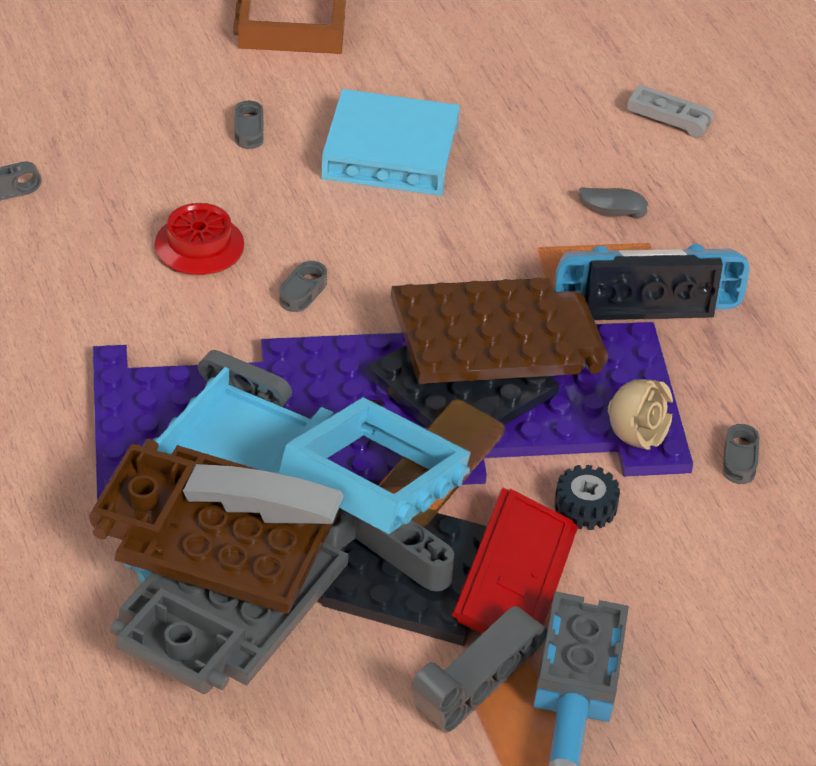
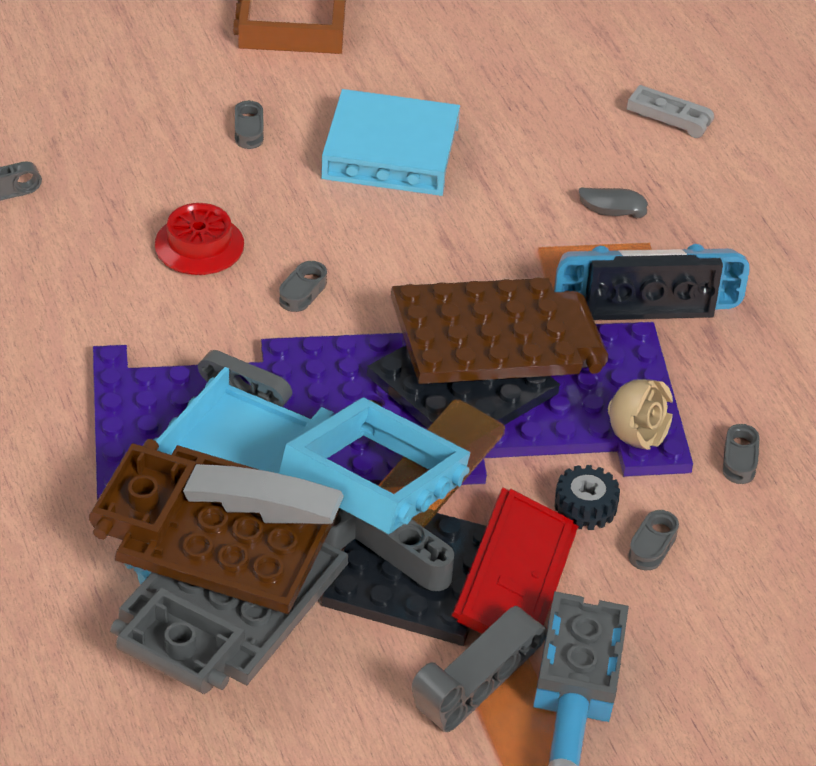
(650, 547): none -> dark grey piece

